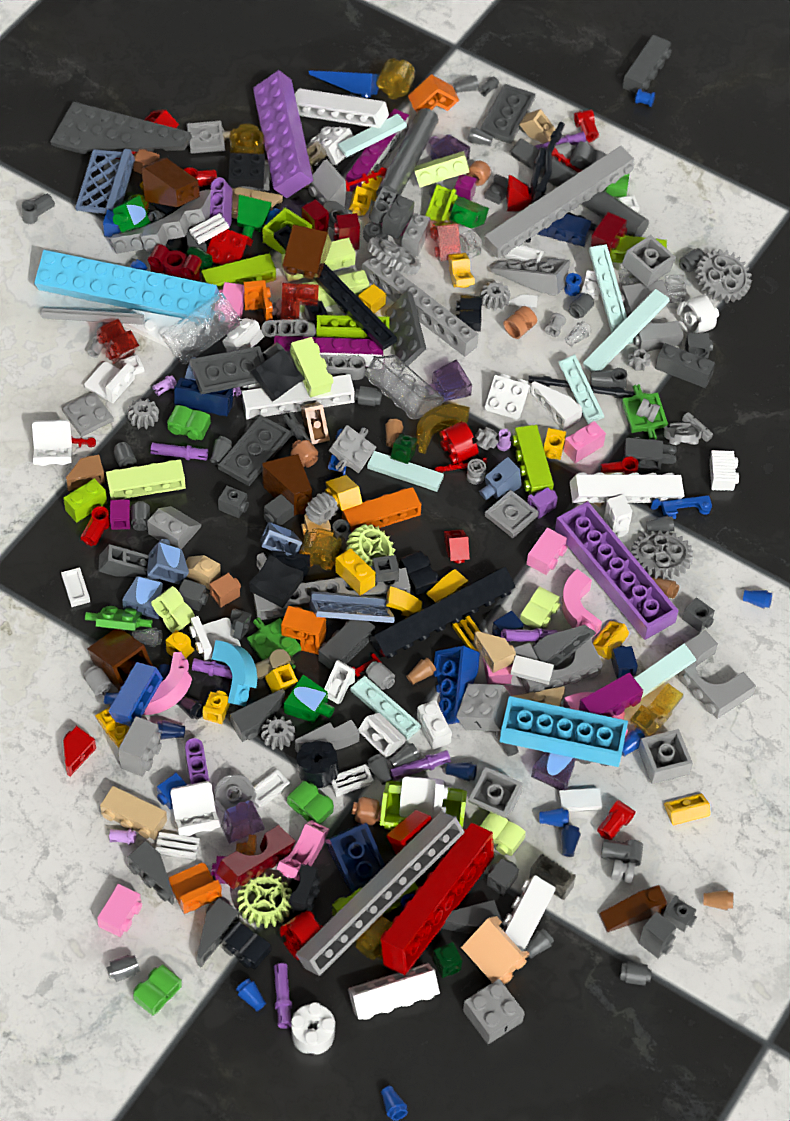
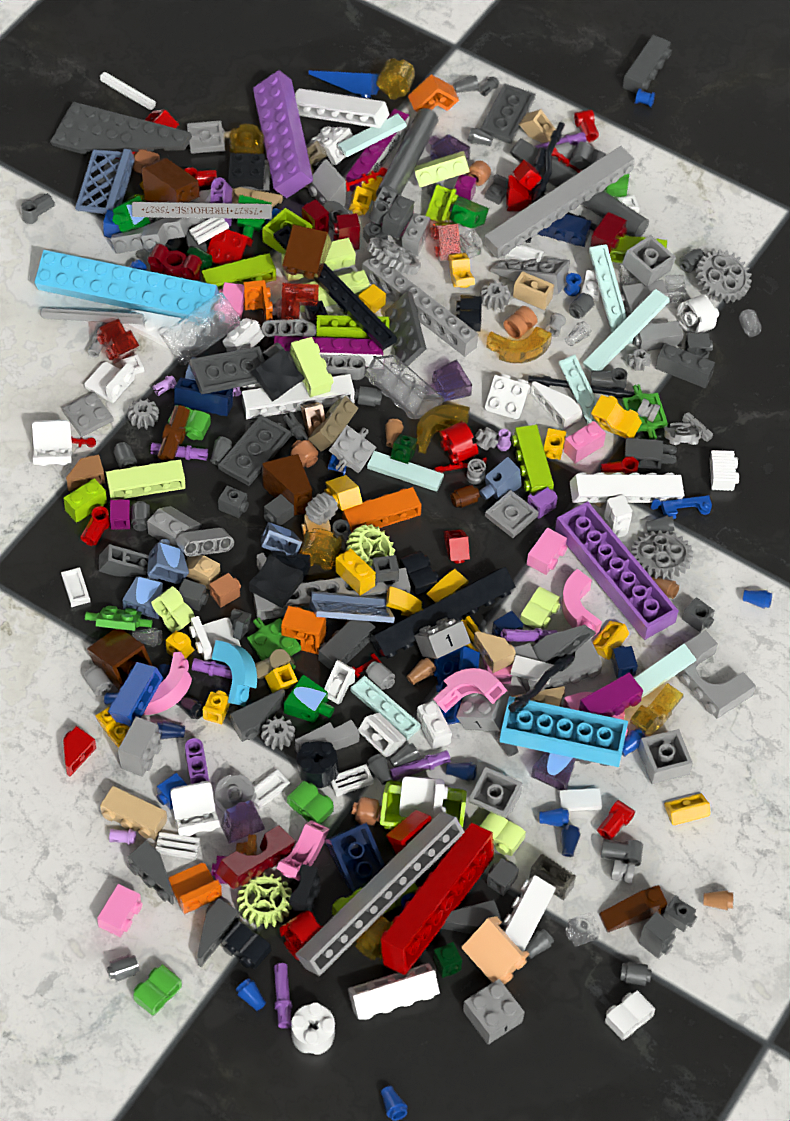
(127, 90): none -> white axle
(174, 433): none -> reddish brown piece
(201, 210): none -> light grey sticker
(205, 542): none -> light grey beam
(337, 419): none -> dark tan arch
(442, 638): none -> light grey brick
(465, 496): none -> reddish brown brick
(468, 682): none -> bright pink arch
(520, 350): none -> clear yellow arch
(523, 699): none -> black bar
(527, 175): none -> red brick
(533, 290): none -> tan brick
(584, 921): none -> clear brick
(614, 418): none -> yellow brick
(629, 1015): none -> white brick
(750, 322): none -> clear brick

